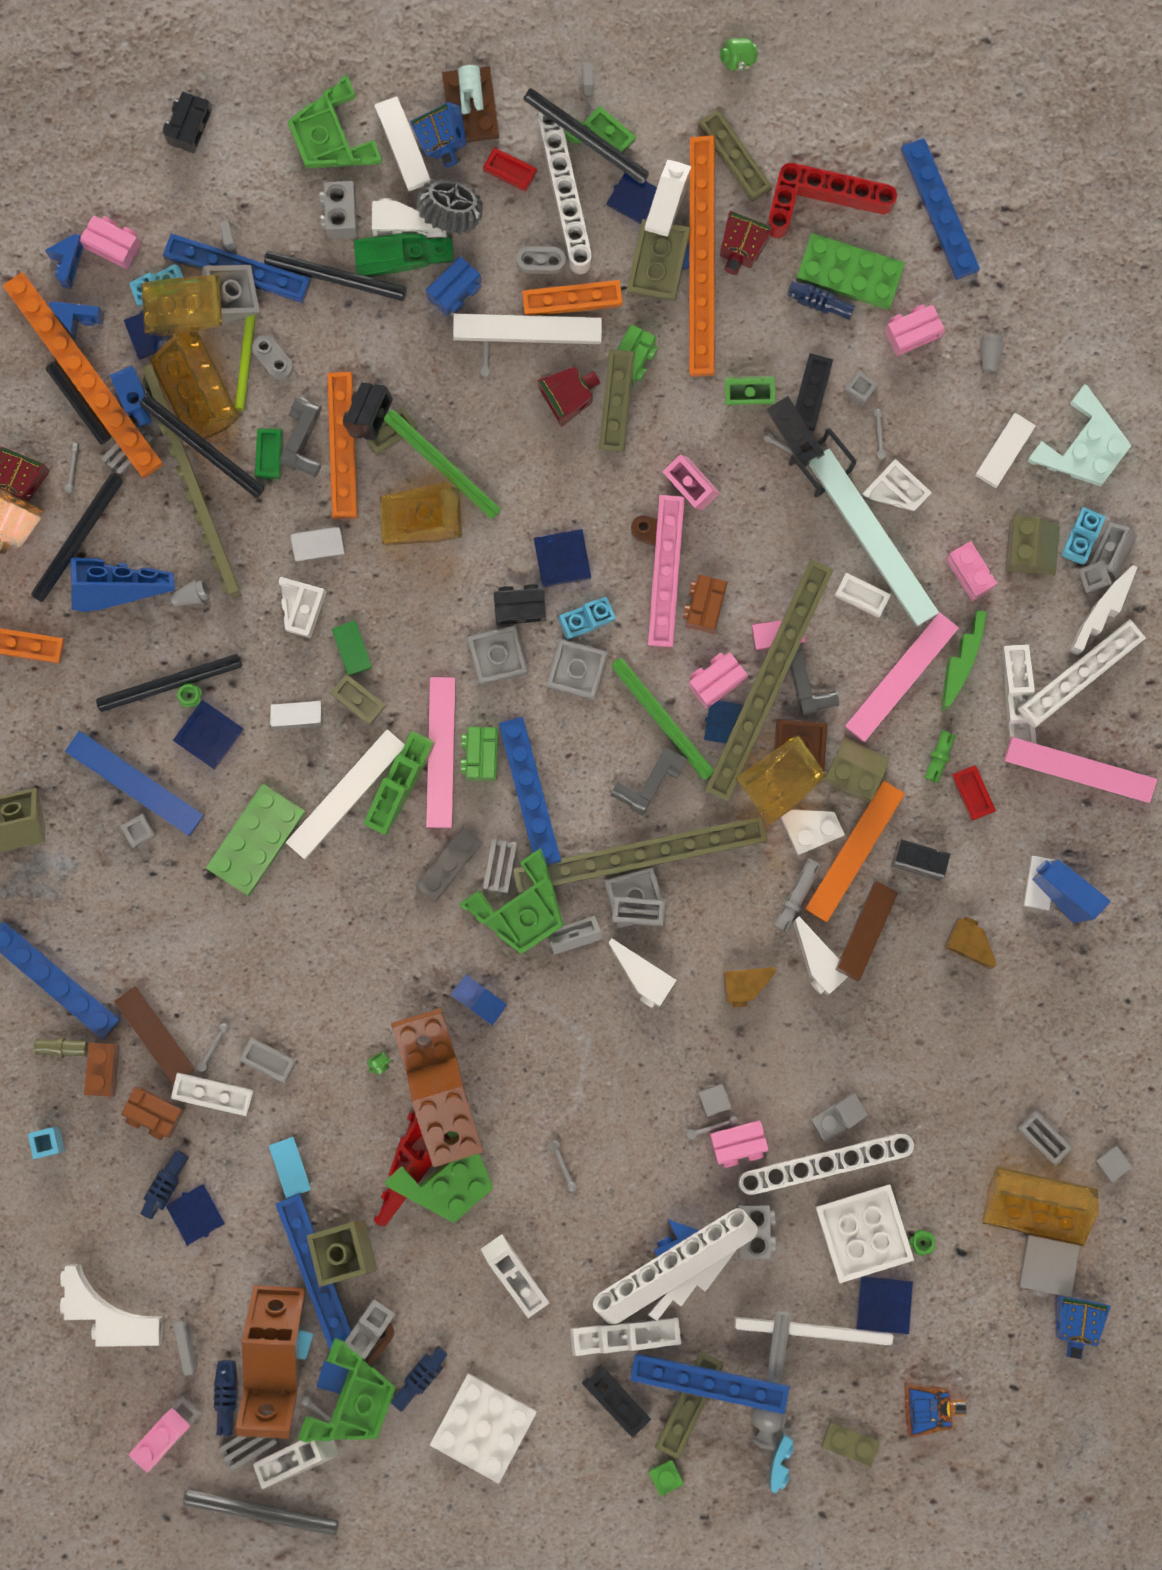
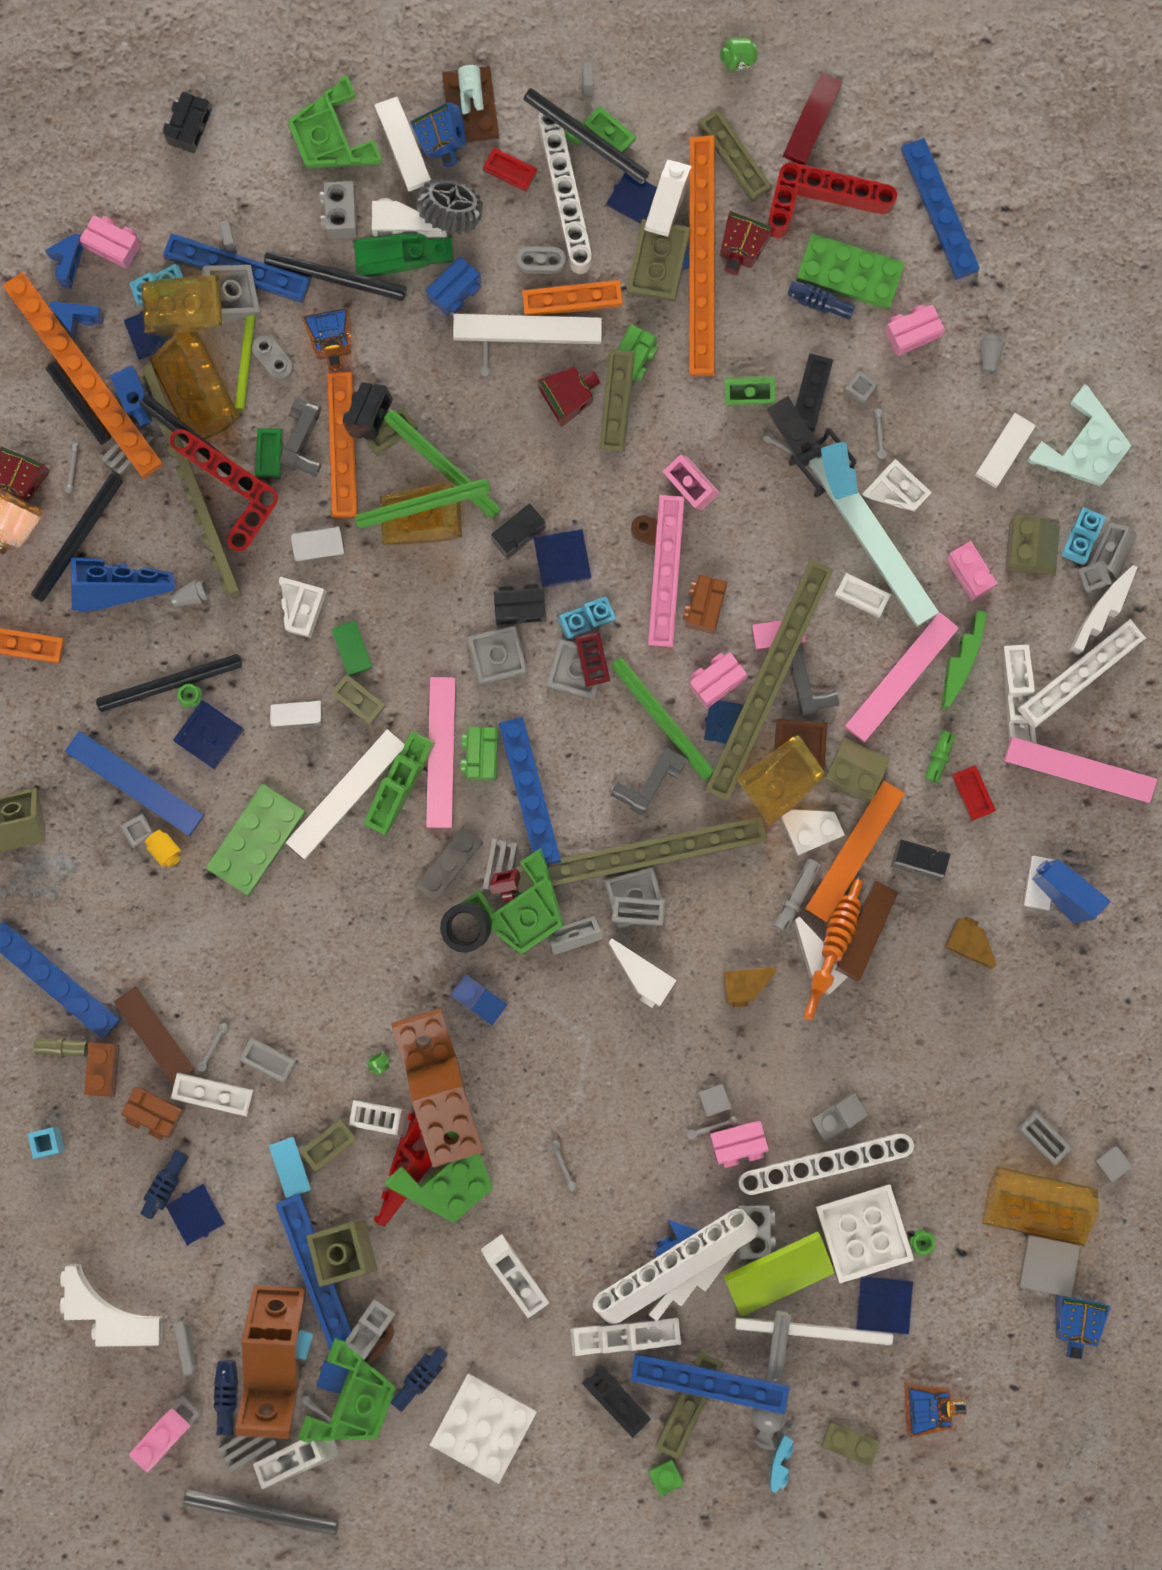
(163, 849): none -> yellow brick
(231, 481): none -> red beam
(328, 1145): none -> olive plate
(330, 335): none -> torso
(399, 1119): none -> white slope
(423, 503): none -> bright green axle
(447, 933): none -> black tyre
(505, 883): none -> dark red tile
(518, 531): none -> black brick
(595, 636): none -> dark red slope
(779, 1274): none -> lime tile
(812, 119): none -> dark red slope
(838, 473): none -> medium azure slope
(838, 936): none -> orange piece

